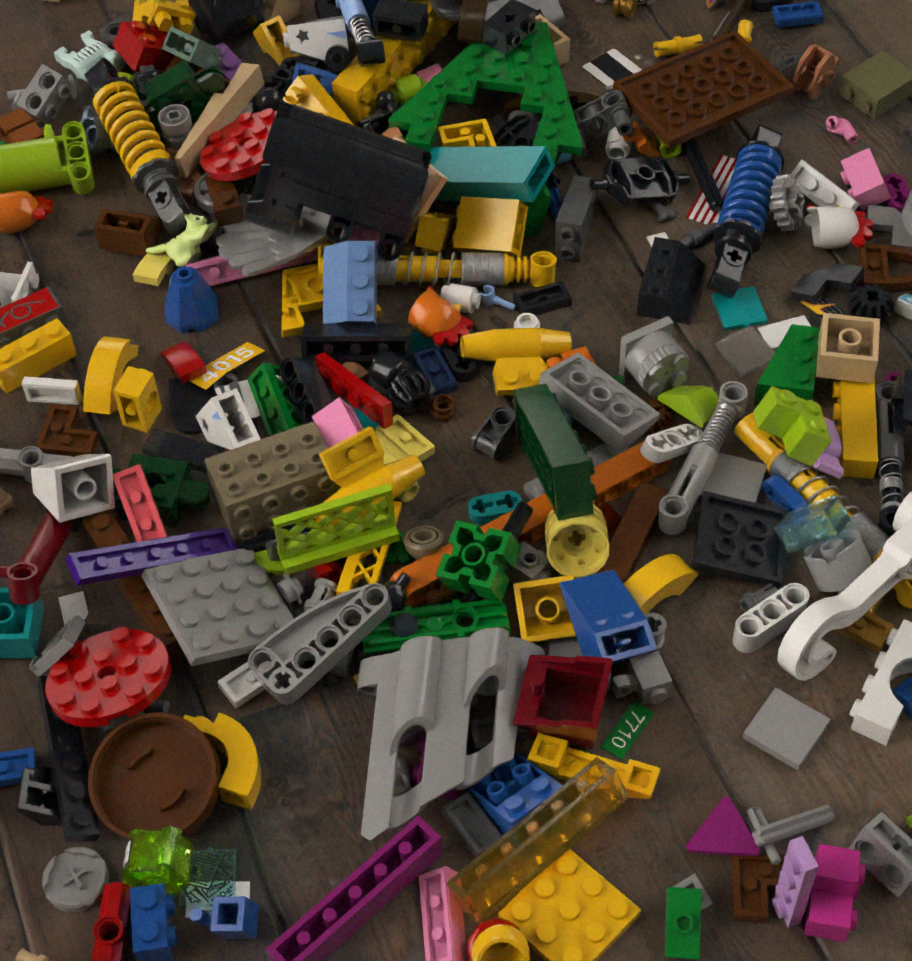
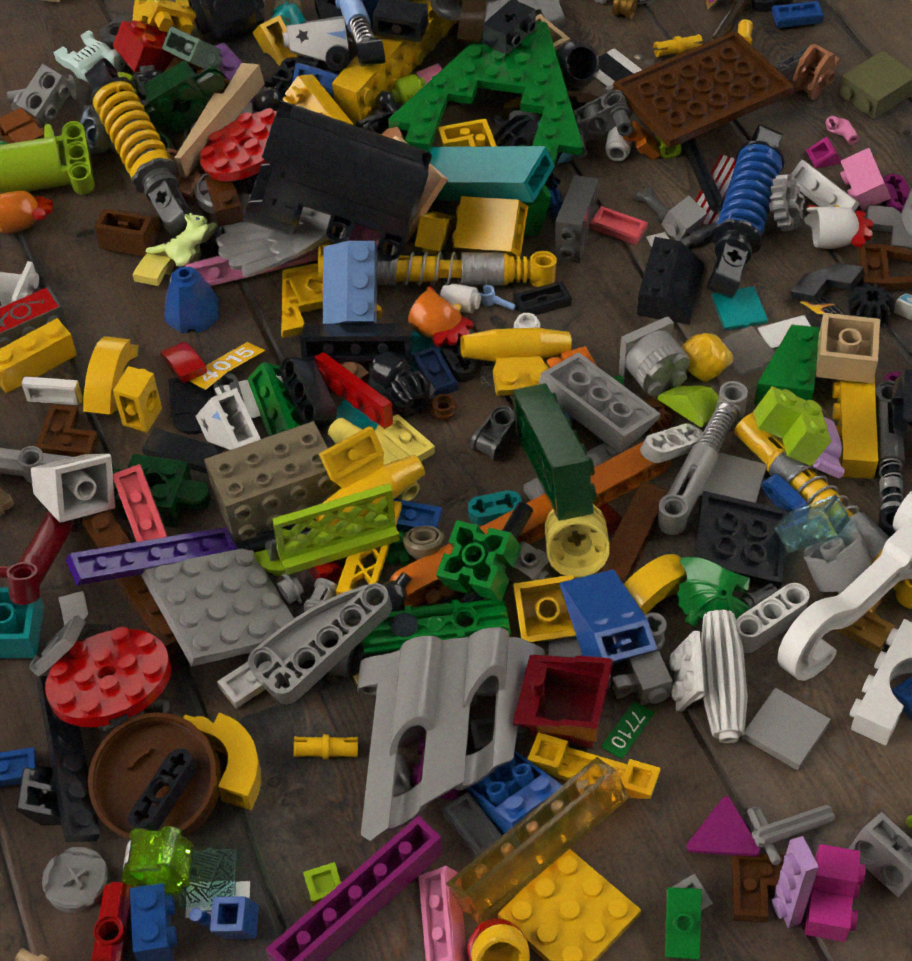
(165, 776): none -> black beam
(175, 125): light grey wheel -> none
(289, 13): none -> teal head
(321, 881): none -> lime tile
(326, 746): none -> yellow pin
(337, 422): bright pink brick -> none
(417, 515): none -> blue plate
(582, 63): none -> black helmet
(618, 225): none -> coral tile
(639, 179): black plate -> none
(683, 218): none -> light grey brick
(707, 356): none -> yellow hair
(709, 589): none -> green helmet
(713, 672): none -> white plate
(823, 154): none -> dark pink slope

